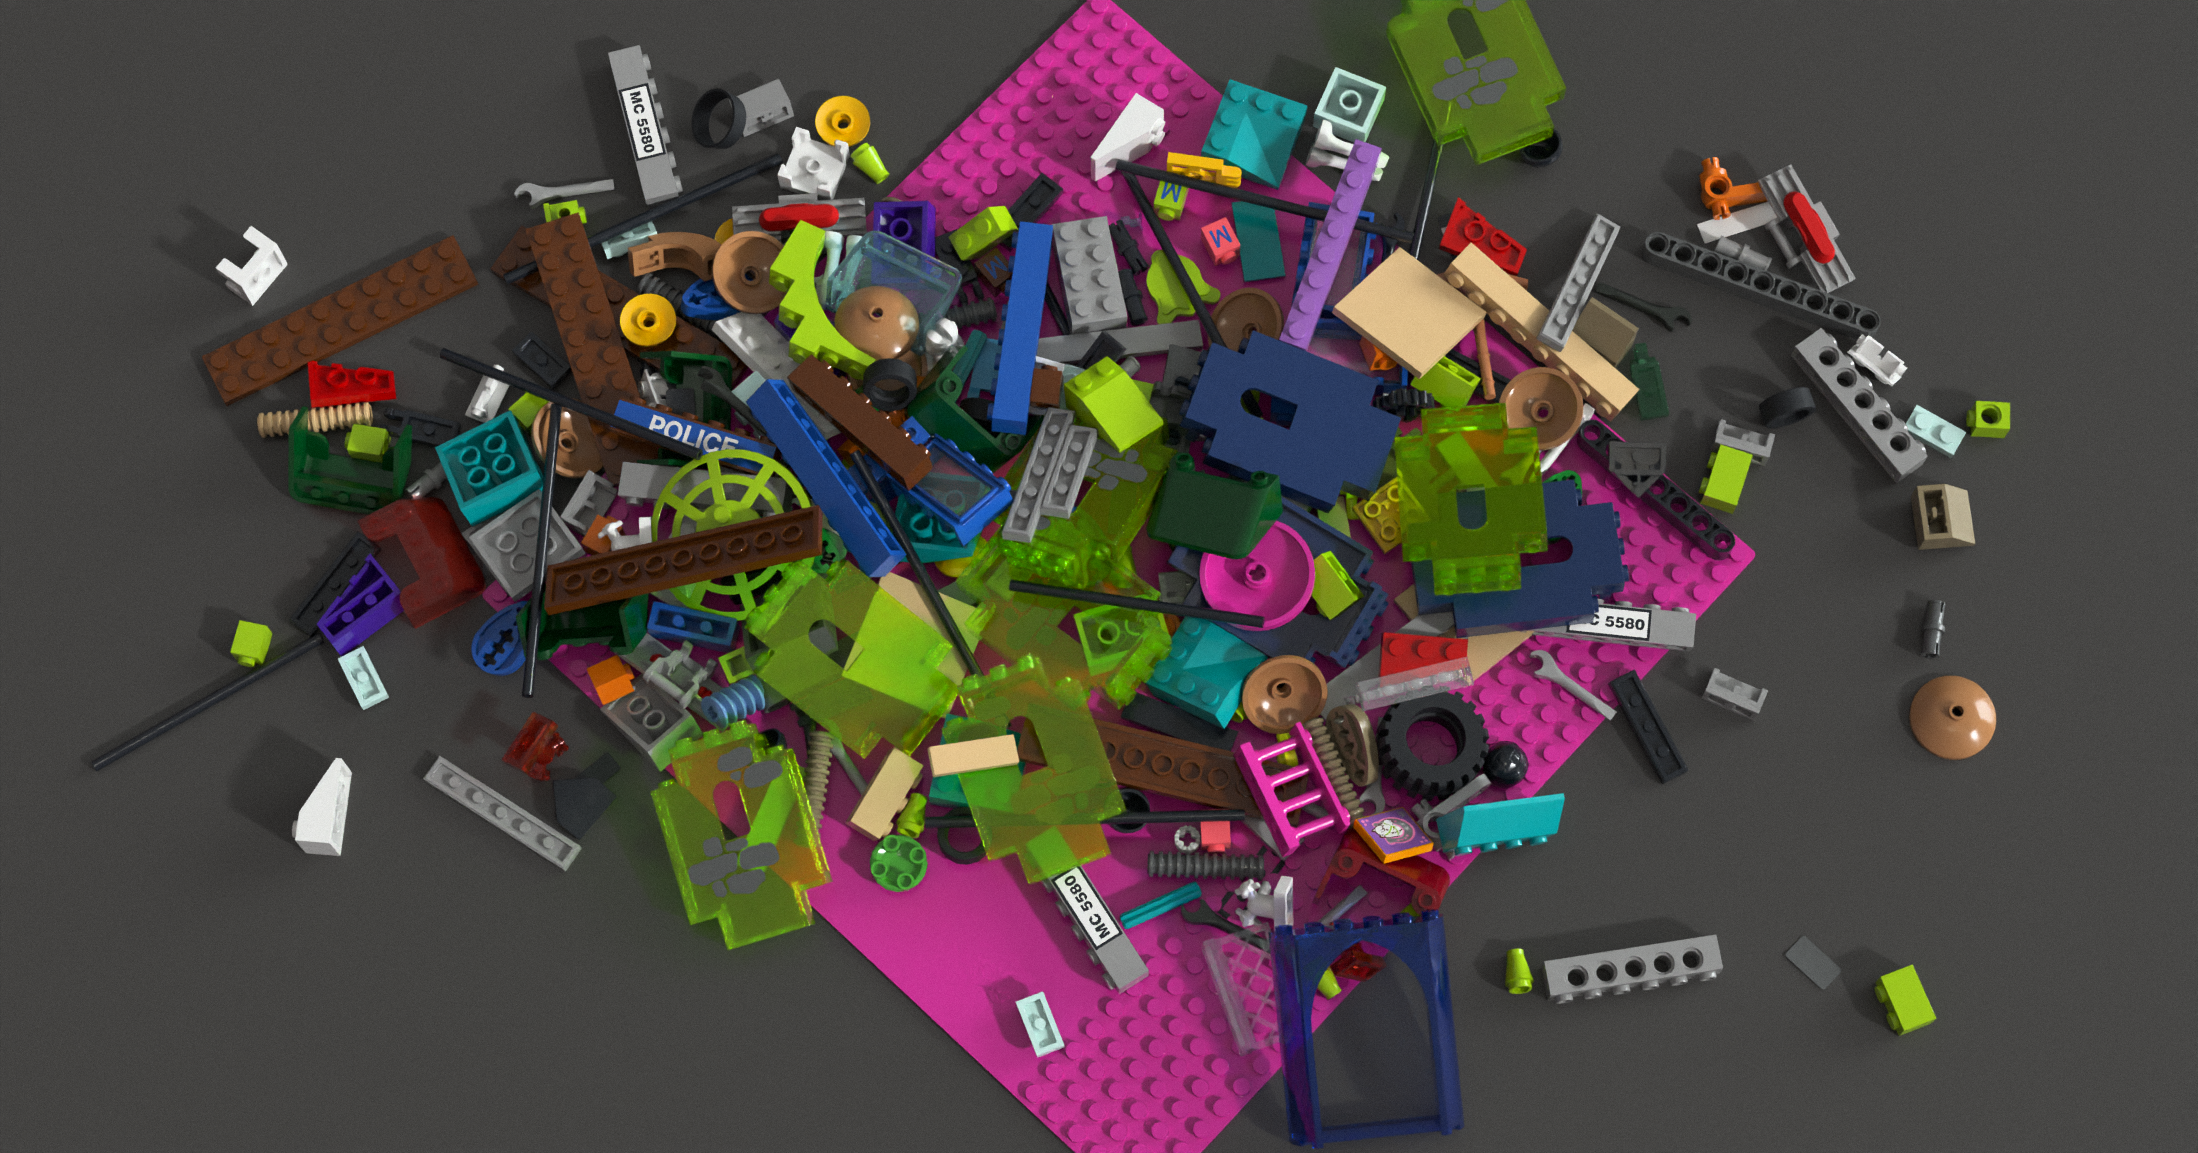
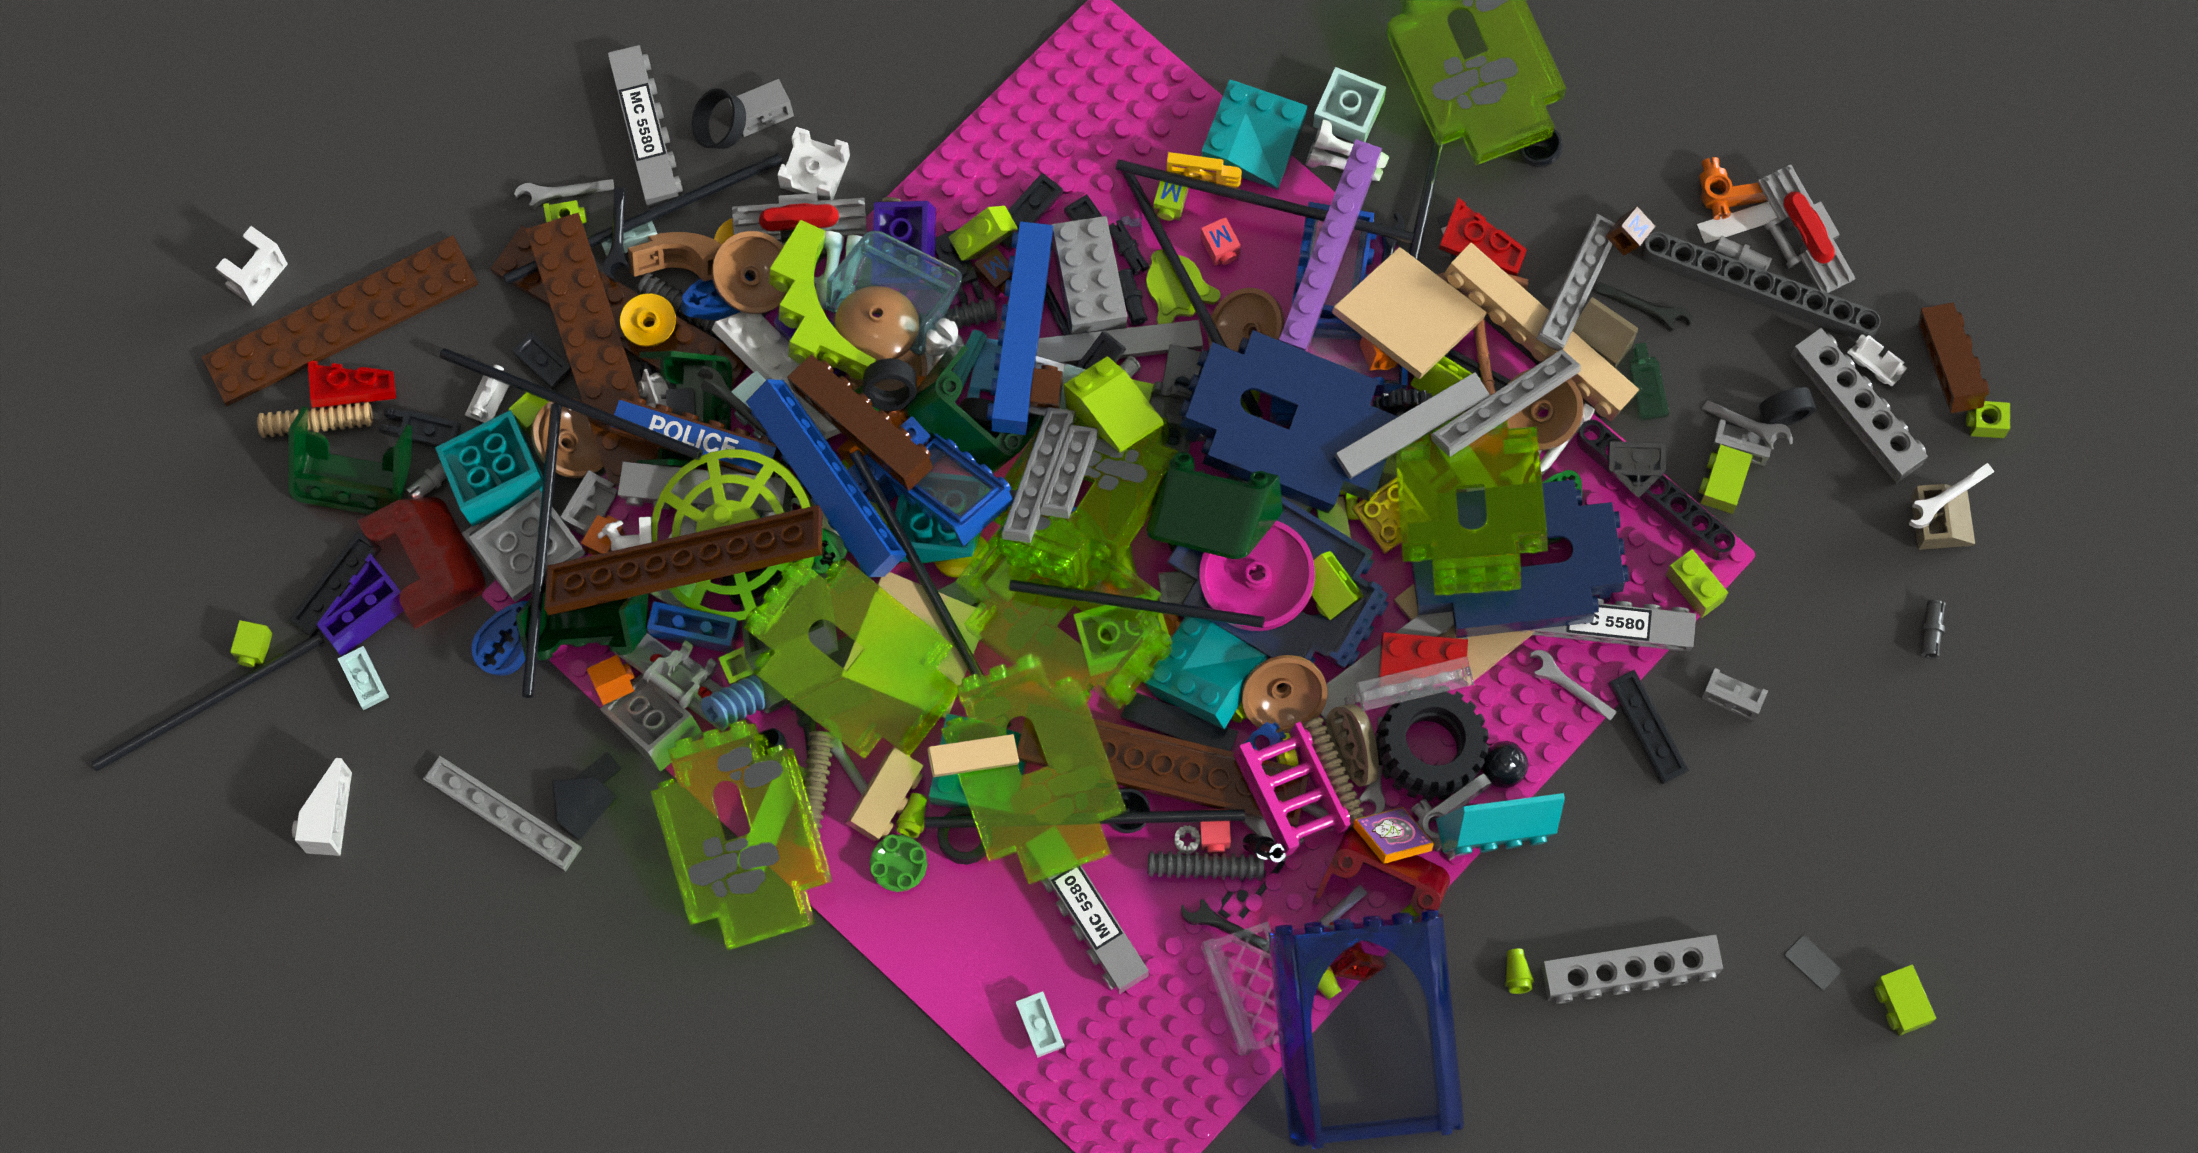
(367, 442): lime brick -> none
(535, 745): clear red piece -> none
(616, 256): none -> black piece
(842, 110): yellow dish -> none
(869, 162): lime cone -> none
(1082, 209): none -> black tile
(1130, 136): white slope -> none
(1160, 905): teal axle -> none
(1259, 241): teal piece -> none
(1260, 903): white piece -> none
(1264, 847): none -> black pin
(1269, 731): none -> blue piece
(1411, 426): none -> light grey tile
(1505, 402): none -> light grey tile
(1630, 231): none -> reddish brown brick
(1696, 583): none -> lime brick
(1767, 432): none -> light grey piece
(1930, 507): none -> white piece
(1934, 431): light aqua plate -> none
(1942, 731): medium nougat dish -> none
(1953, 357): none -> reddish brown brick

